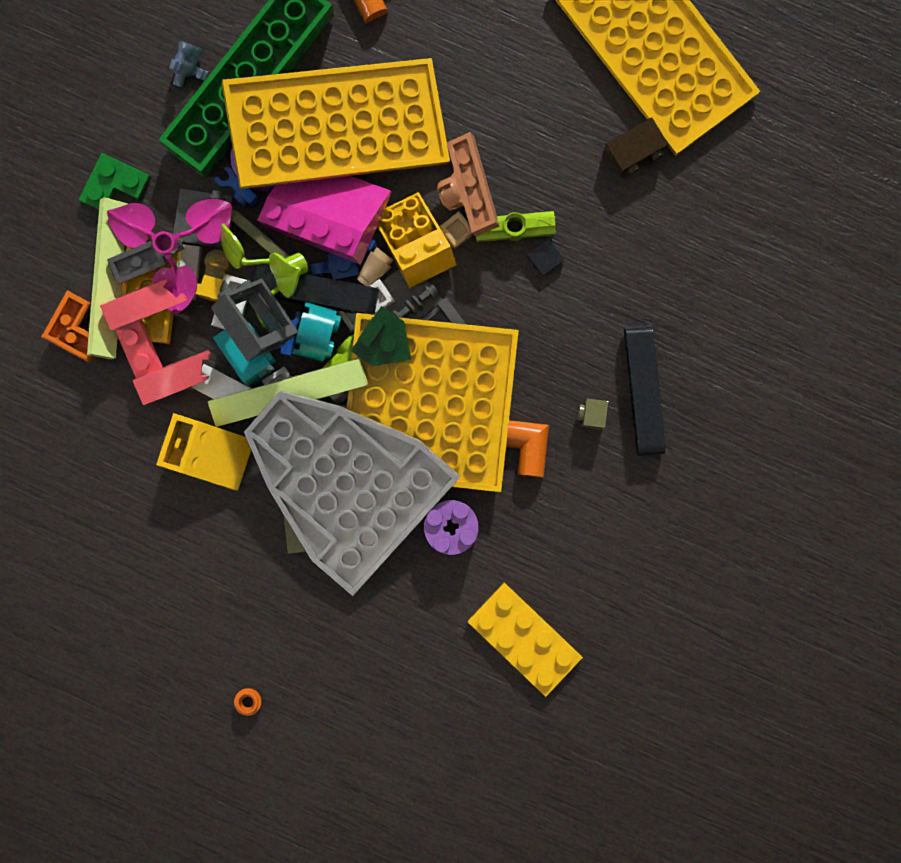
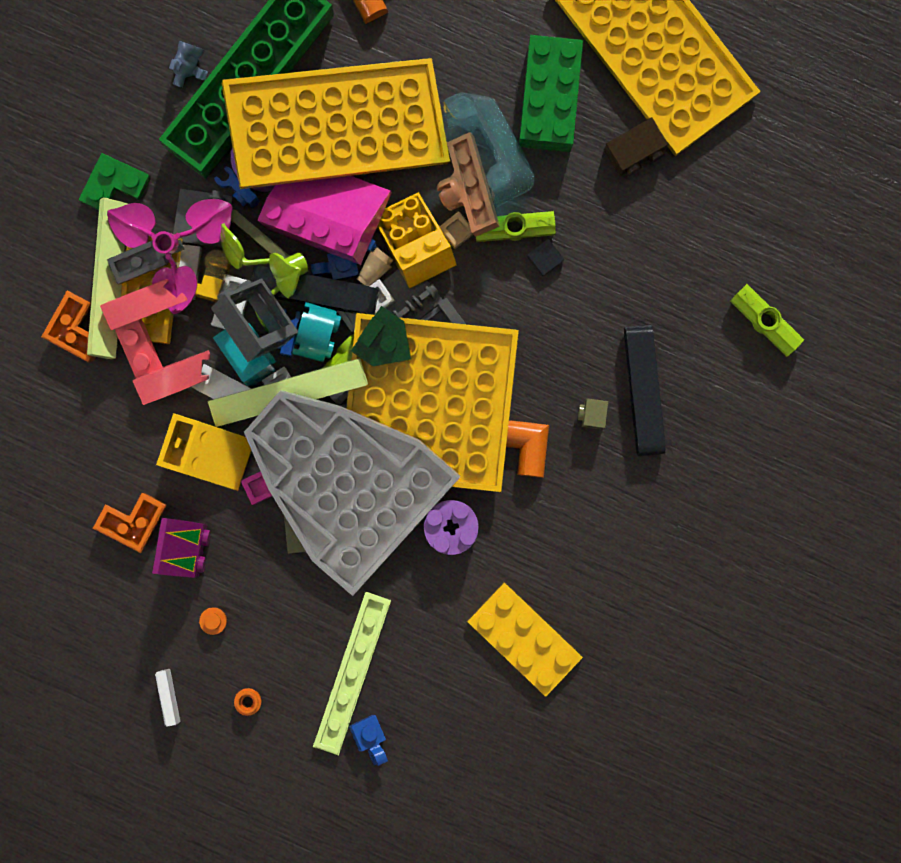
(133, 529): none -> orange brick
(167, 697): none -> white tile
(181, 548): none -> magenta slope
(213, 621): none -> orange plate
(256, 488): none -> dark pink plate
(352, 673): none -> yellowish green tile
(367, 736): none -> blue plate
(512, 172): none -> clear light blue windscreen
(550, 93): none -> green brick
(780, 332): none -> lime piece

